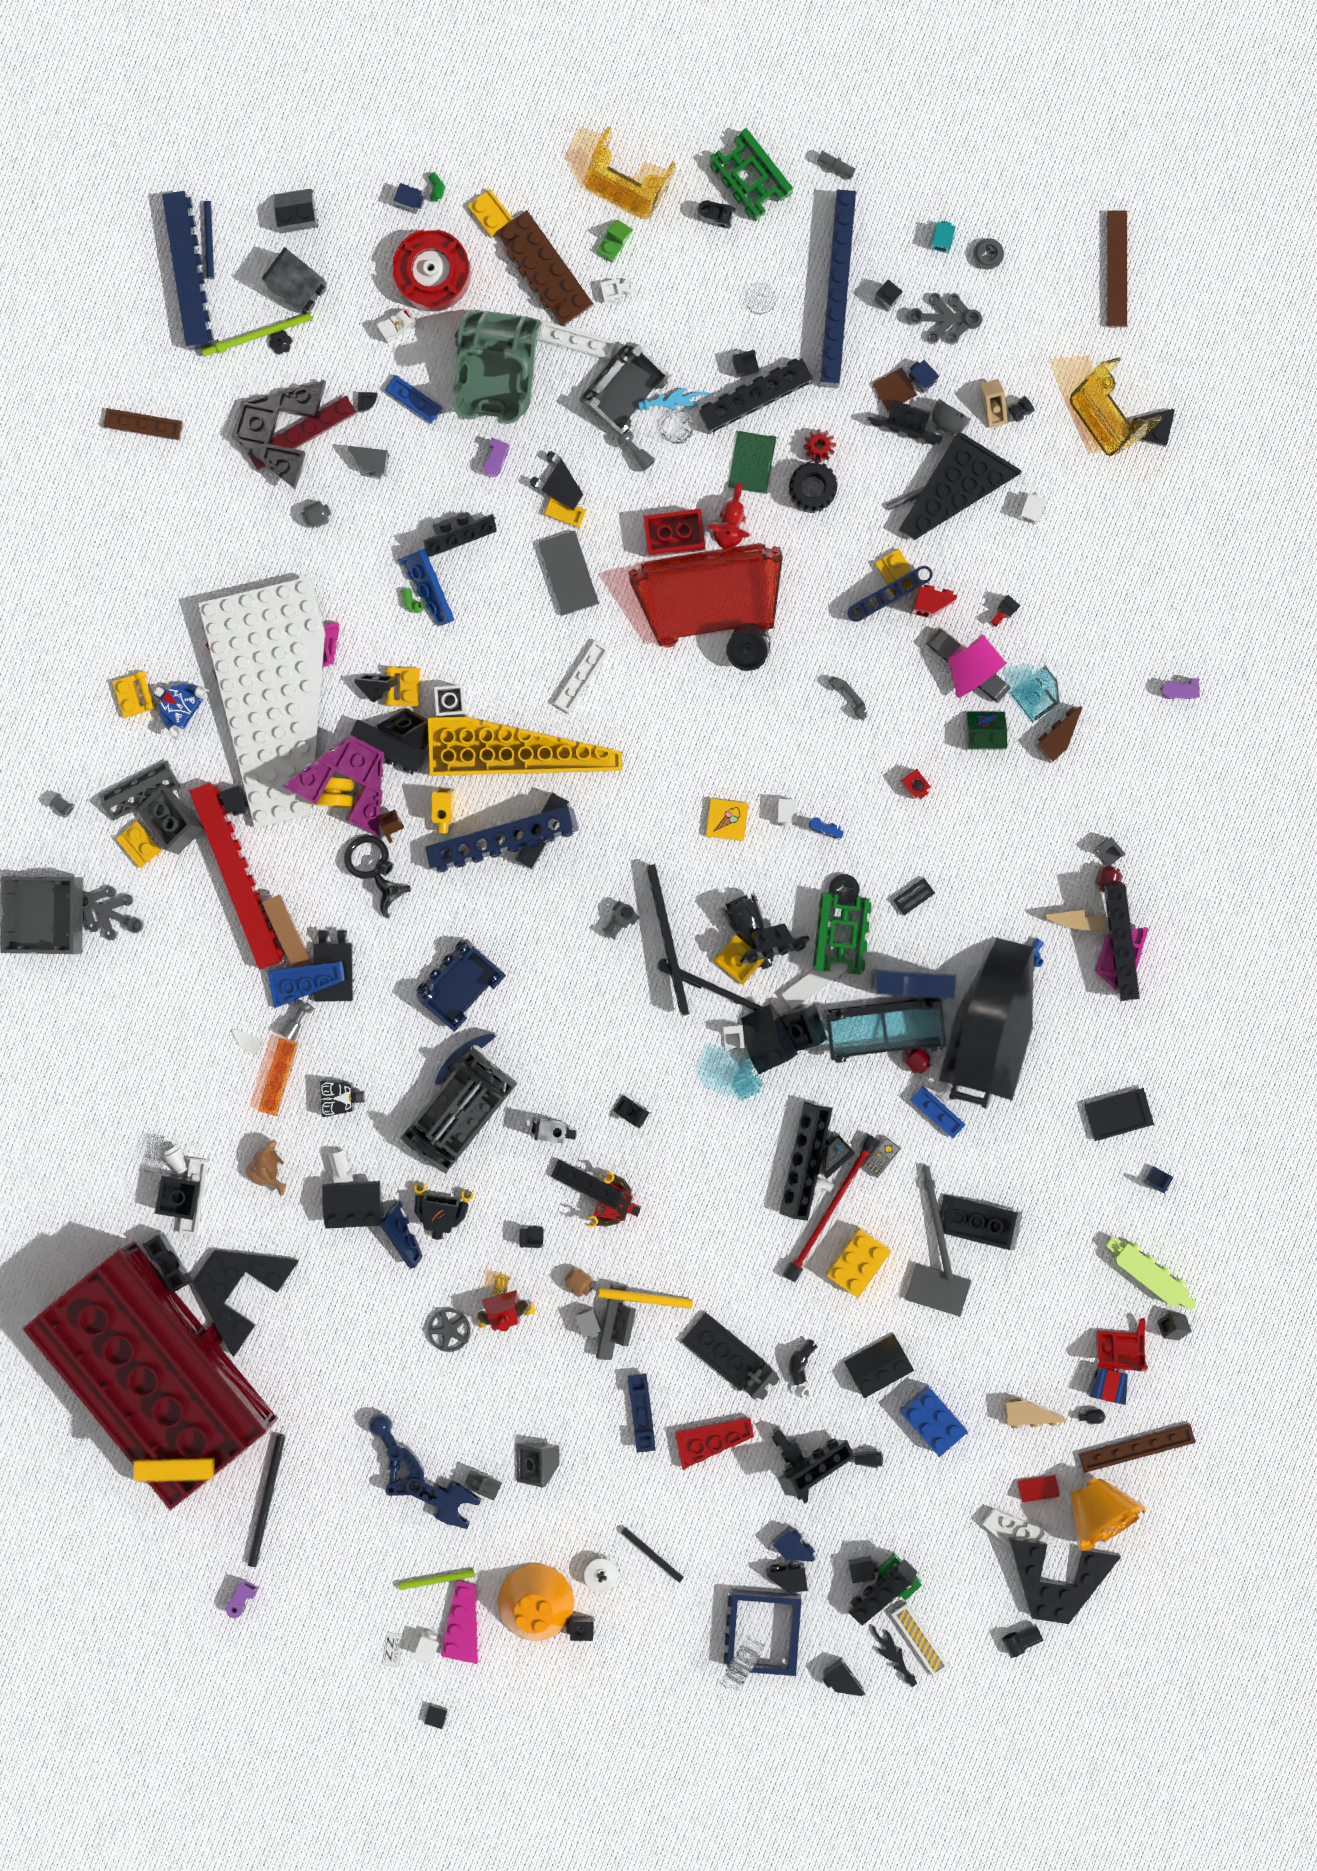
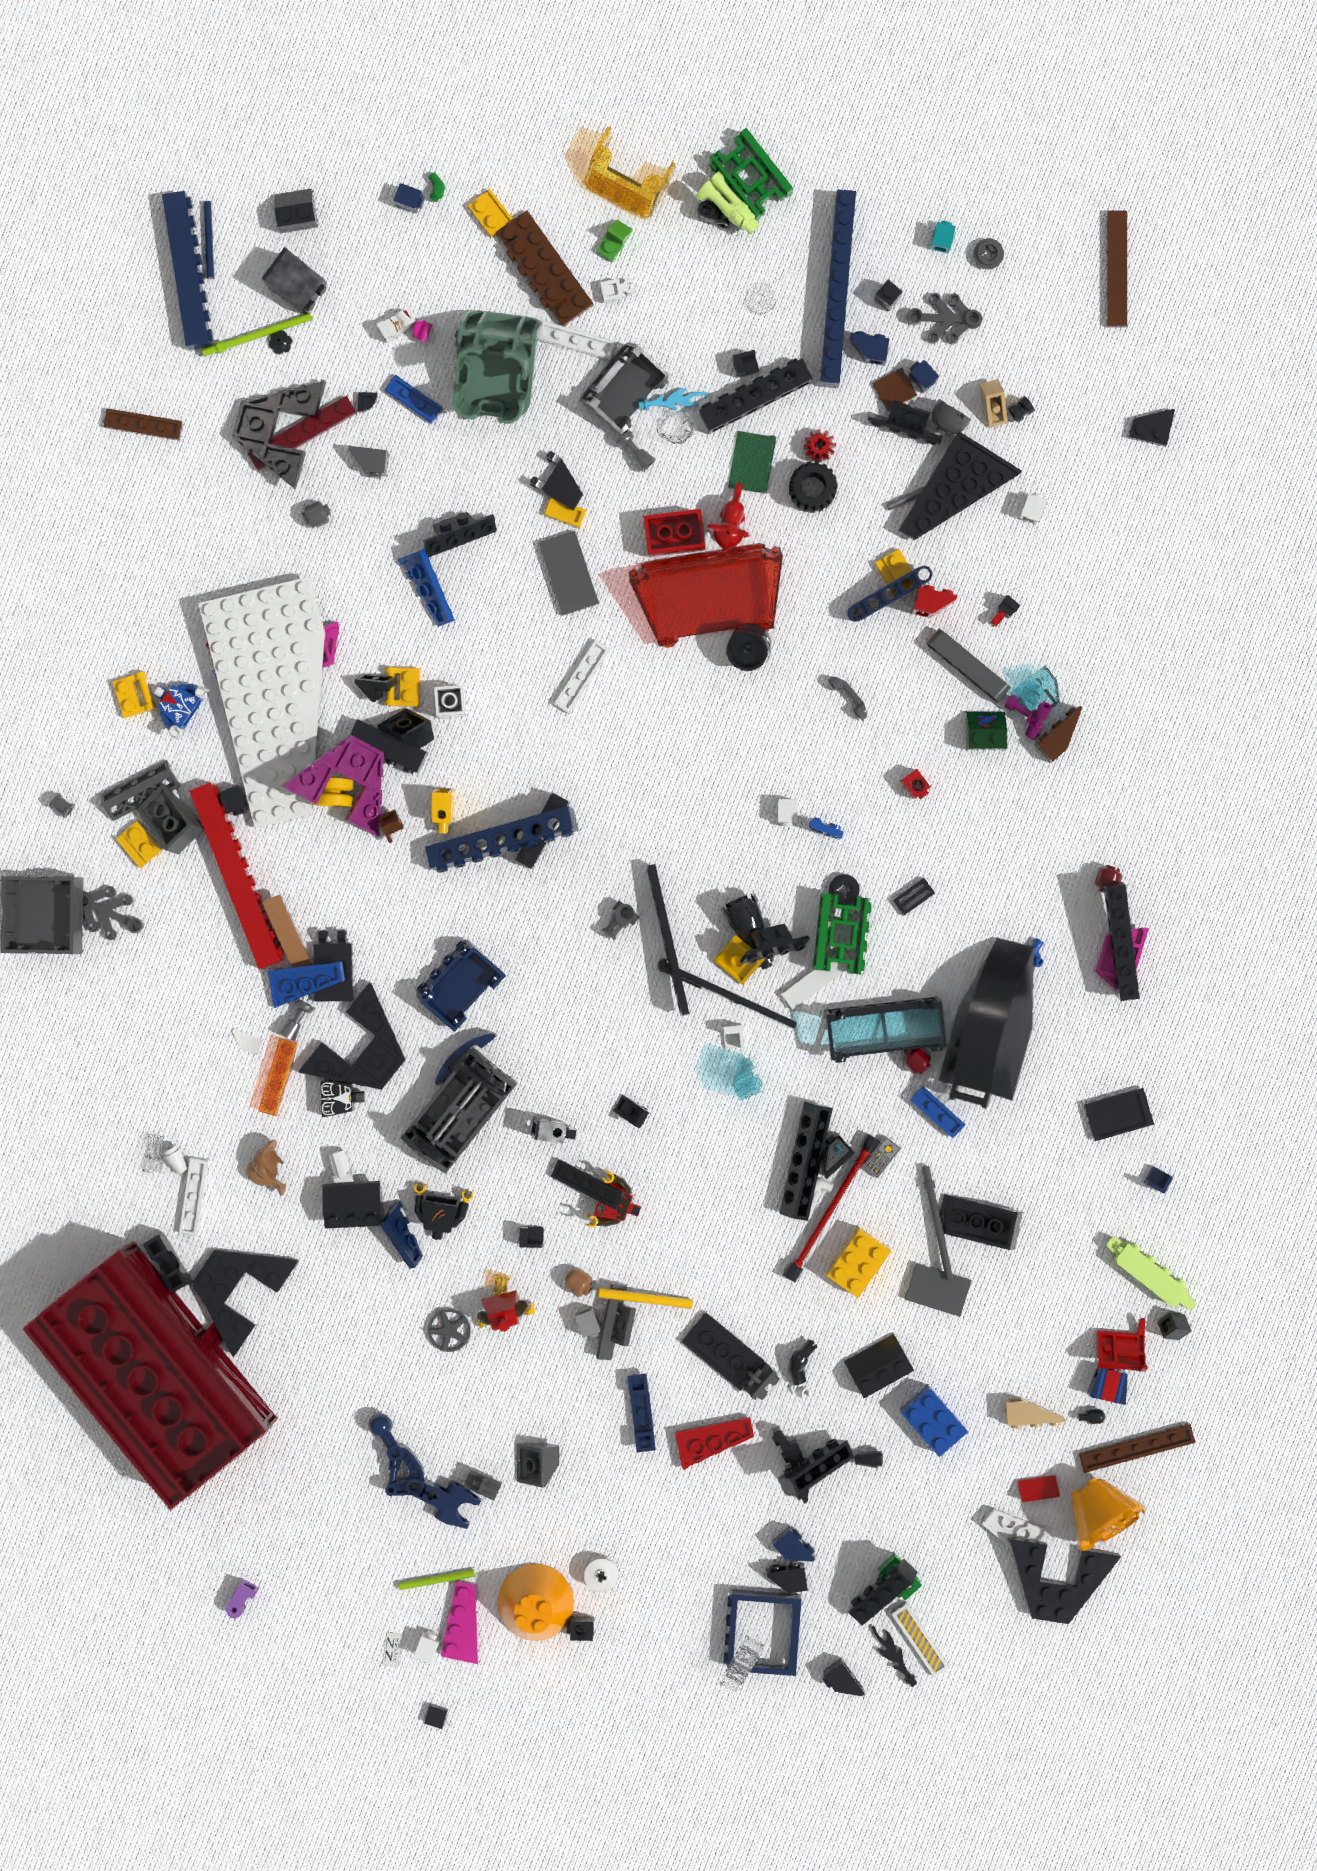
(174, 1469): yellow tile -> none
(177, 1196): black slope -> none
(266, 1500): black piece -> none
(376, 1062): none -> black wing
(383, 865): black piece -> none
(390, 892): black piece -> none
(410, 603): bright green arm -> none
(421, 330): none -> dark pink plate
(436, 252): red piece -> none
(487, 748): yellow wedge -> none
(497, 457): medium lavender leg -> none
(653, 1555): black bar -> none
(727, 819): yellow tile -> none
(735, 210): none -> yellowish green piece
(767, 1039): black slope -> none
(804, 1027): black slope -> none
(836, 164): dark grey pin -> none
(862, 1569): black brick -> none
(871, 348): none -> dark blue slope
(913, 984): dark blue tile -> none
(974, 665): dark pink slope -> none
(1018, 1642): black piece -> none
(1034, 717): none -> magenta bar
(1077, 920): tan slope -> none
(1103, 416): clear yellow windscreen -> none
(1109, 851): dark grey panel -> none
(1173, 690): medium lavender leg -> none

